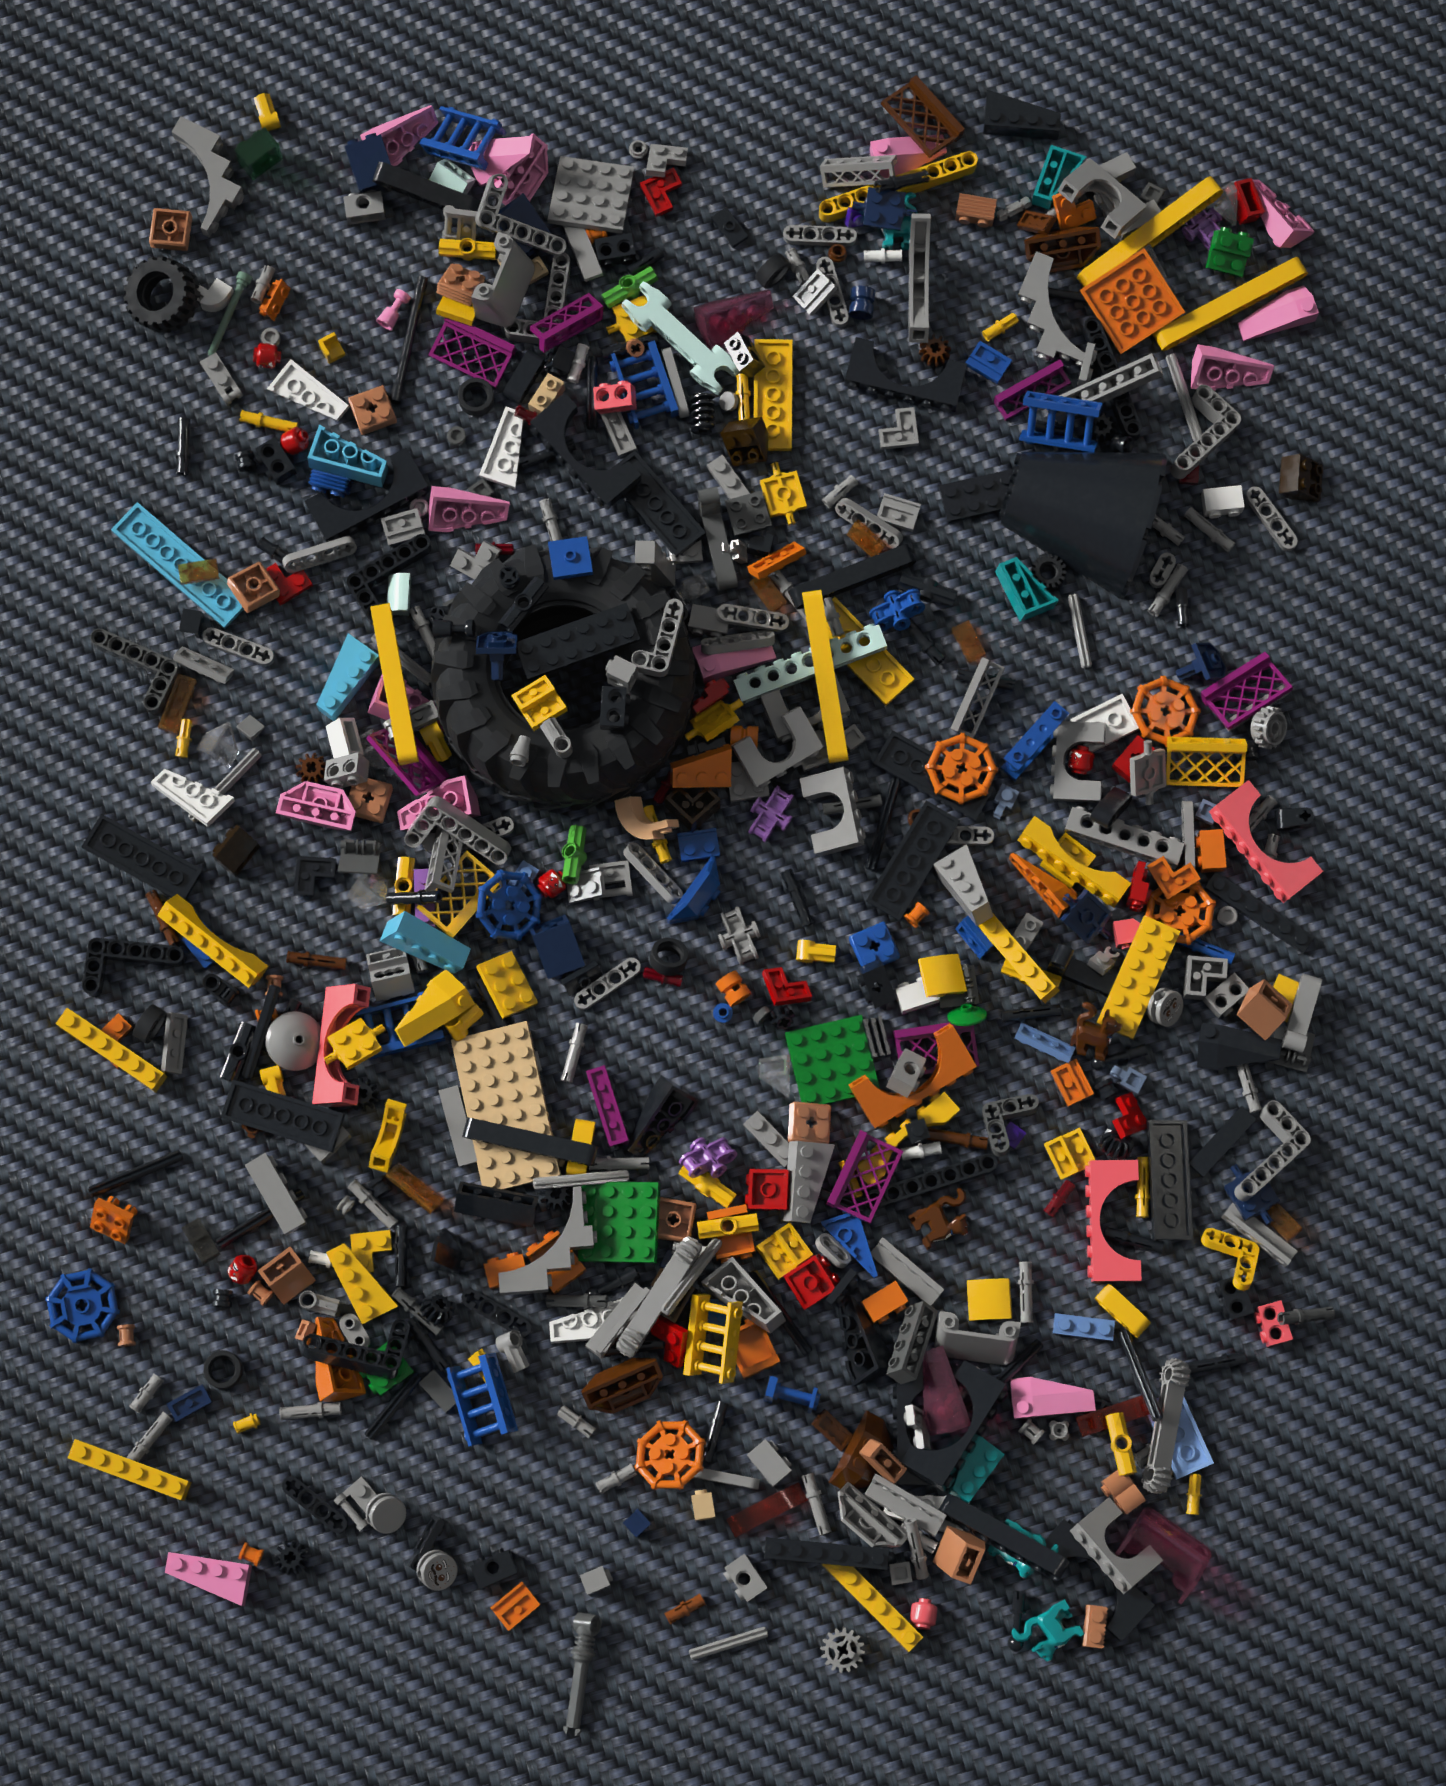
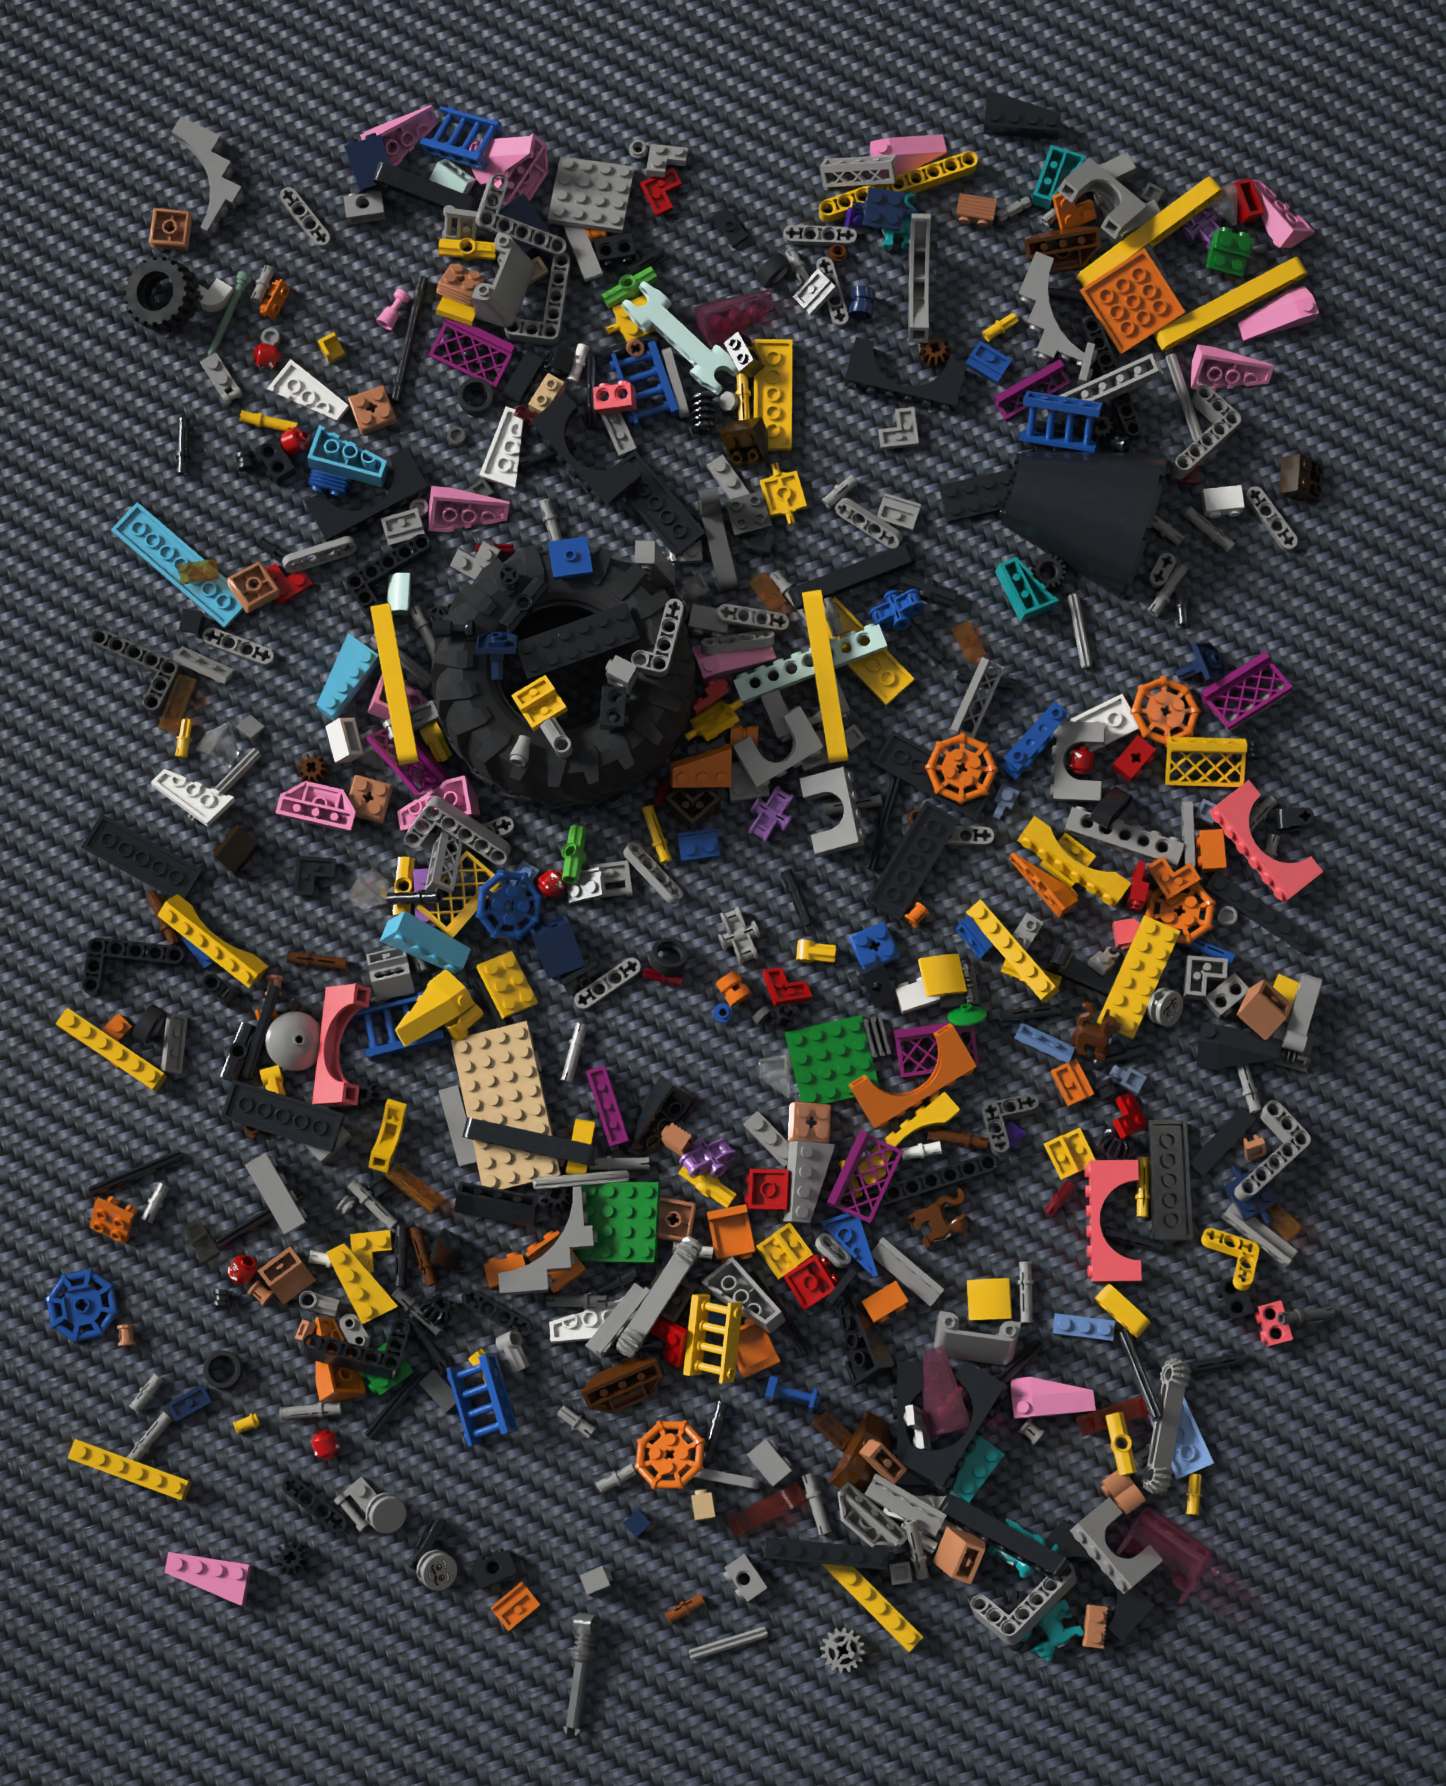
(155, 1203): none -> light grey pin
(251, 1554): orange bush -> none
(258, 153): clear green slope -> none
(267, 115): yellow piece -> none
(305, 217): none -> light grey beam
(325, 1444): none -> red head
(346, 770): light grey brick -> none
(354, 1043): yellow plate -> none
(359, 857): dark grey hinge -> none
(423, 1256): none -> reddish brown pin
(572, 323): magenta fence -> none
(634, 820): light nougat arch -> none
(677, 1139): none -> nougat brick
(691, 1276): light grey axle -> none
(698, 895): blue wedge -> none
(714, 1227): yellow piece -> none
(737, 549): light grey plate -> none
(776, 560): orange plate -> none
(866, 539): clear orange plate -> none
(882, 255): white pin -> none
(895, 183): black pin -> none
(906, 1073): light grey brick -> none
(912, 1342): dark grey brick -> none
(916, 1128): black plate -> none
(923, 1614): coral head -> none
(936, 111): reddish brown fence -> none
(963, 882): light grey wedge -> none
(1026, 1608): none -> light grey beam
(1036, 222): reddish brown plate -> none
(1059, 1425): light grey plate -> none
(1086, 916): dark blue plate -> none
(1148, 772): light grey plate -> none
(1255, 1148): none -> nougat tile
(1268, 727): light grey gear -> none

